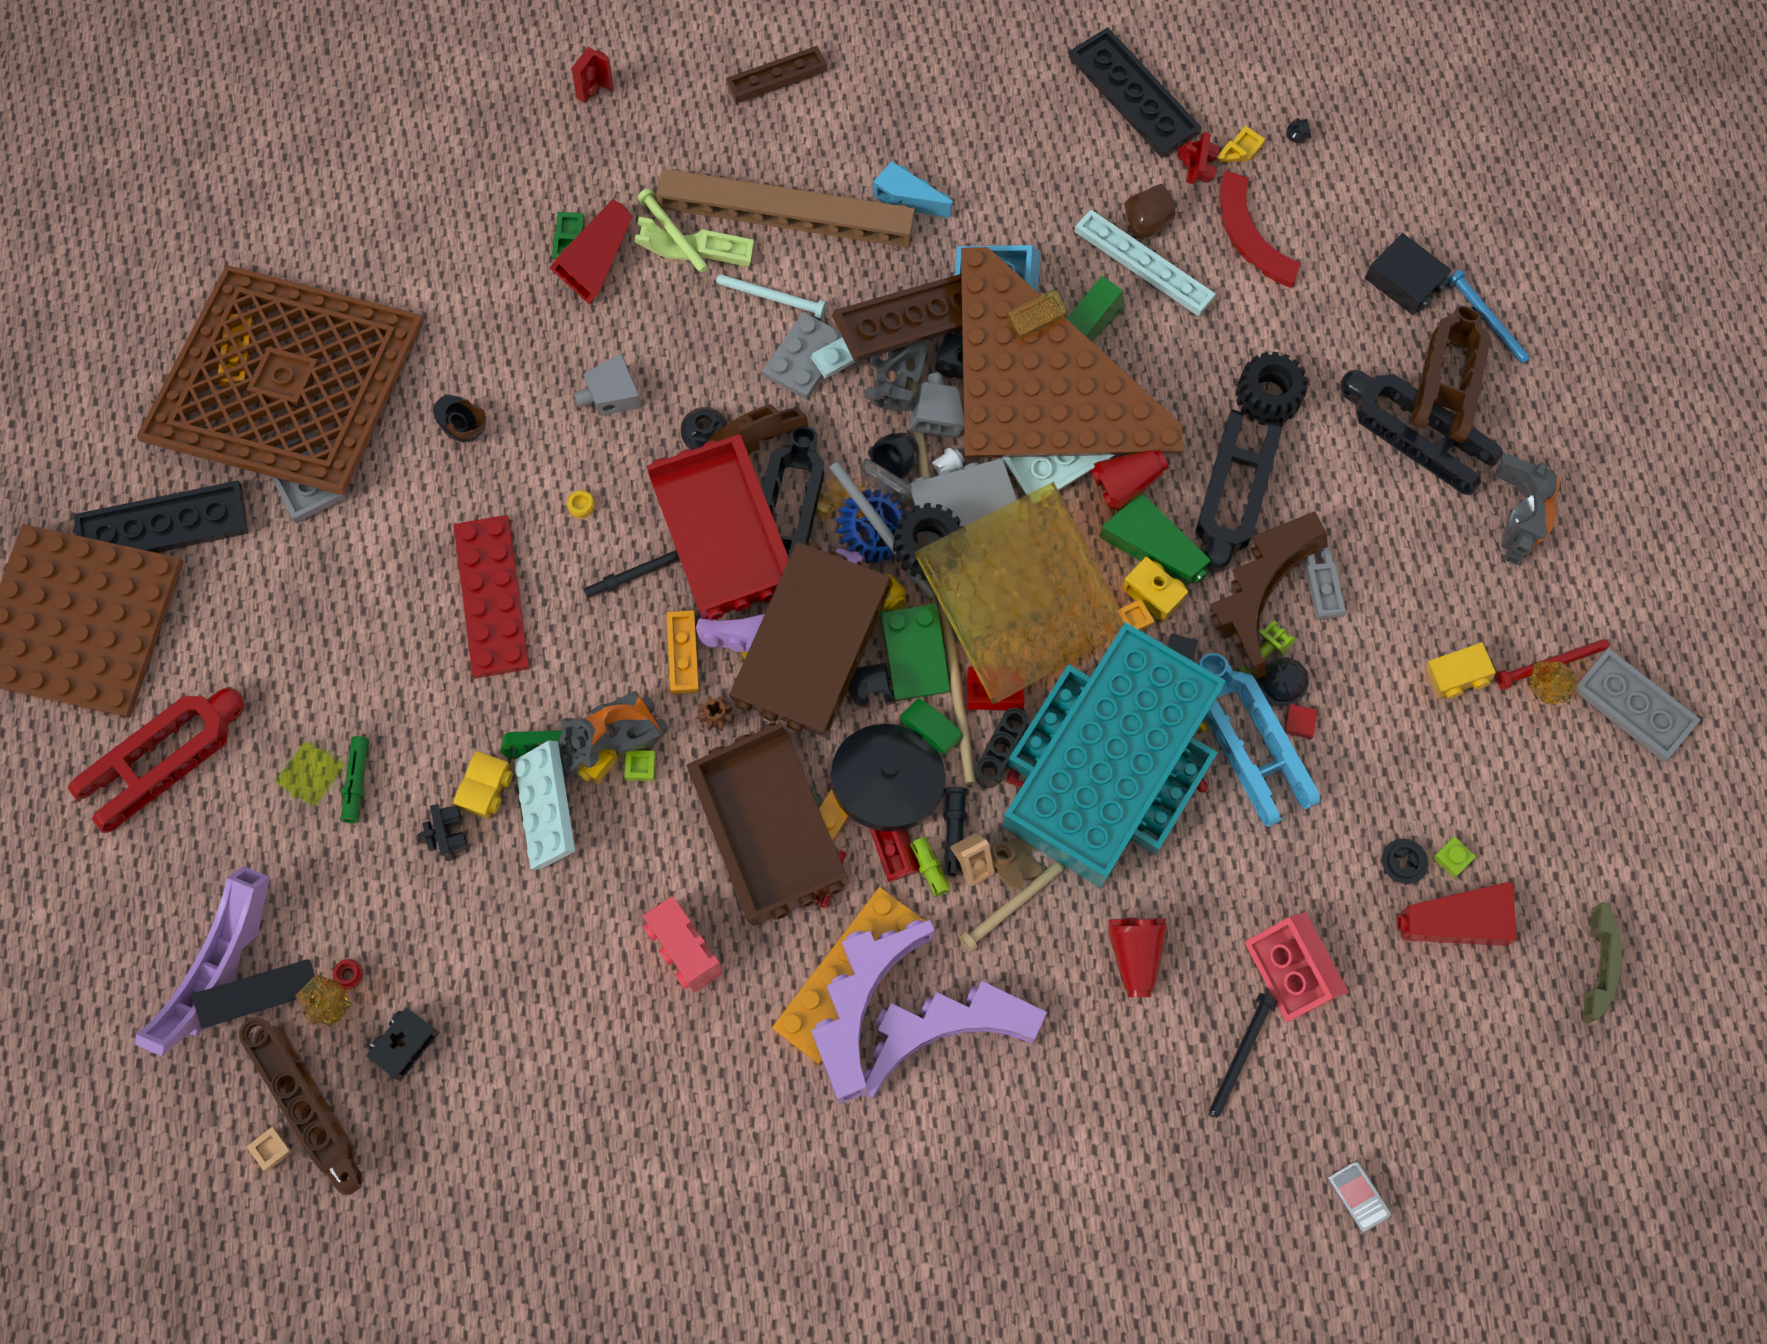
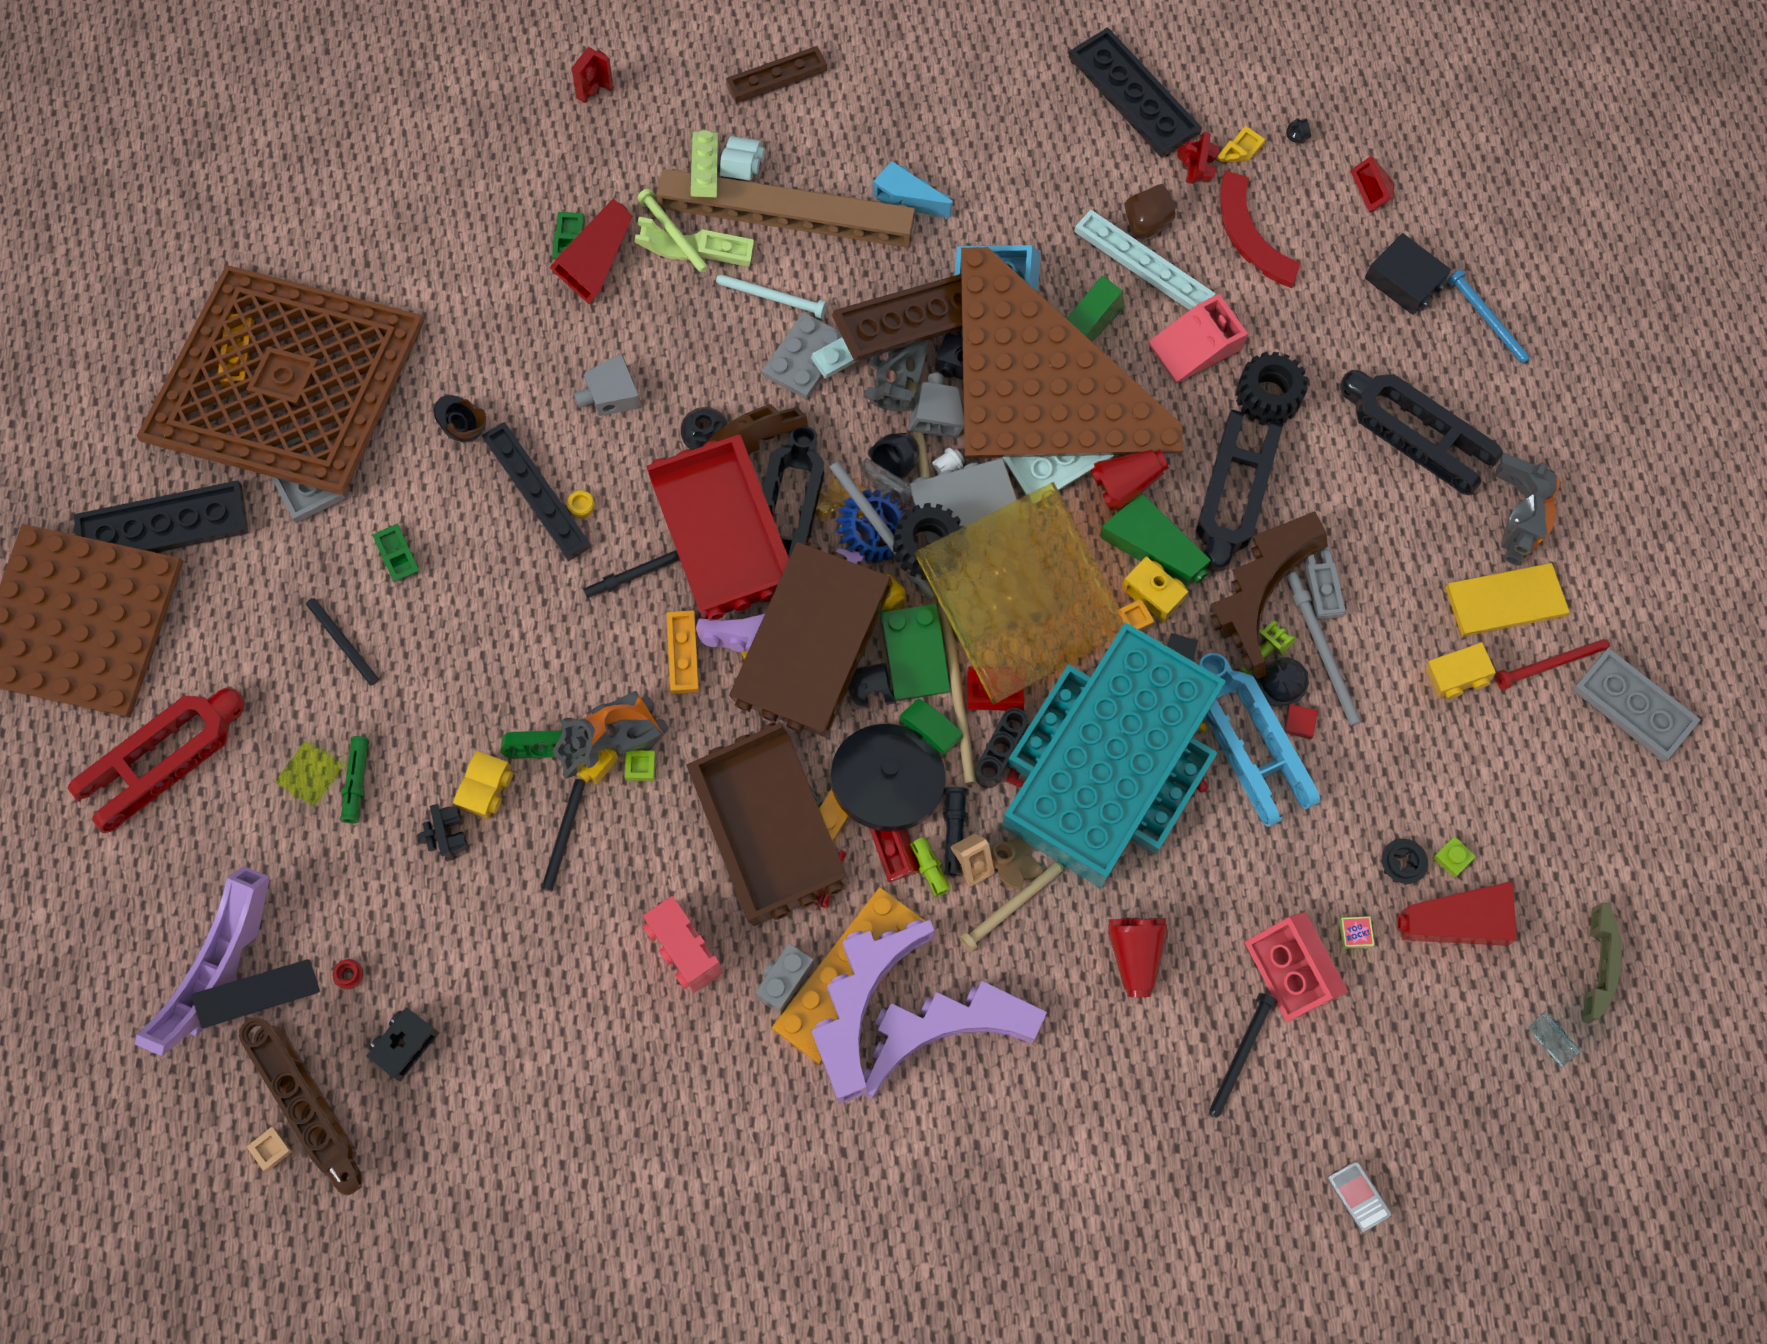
(323, 1000): clear yellow brick -> none
(342, 641): none -> black bar
(395, 552): none -> green slope
(491, 597): red plate -> none
(536, 491): none -> black plate
(544, 805): light aqua plate -> none
(563, 835): none -> black bar
(704, 164): none -> yellowish green plate
(719, 719): dark orange gear -> none
(741, 158): none -> light aqua brick
(784, 978): none -> light grey brick
(1037, 313): clear yellow plate -> none
(1199, 339): none -> coral slope
(1302, 599): none -> light grey bar
(1356, 932): none -> tile
(1373, 183): none -> red slope
(1463, 331): reddish brown piece -> none
(1507, 599): none -> yellow tile
(1552, 682): clear yellow brick -> none
(1554, 1039): none -> clear light blue piece

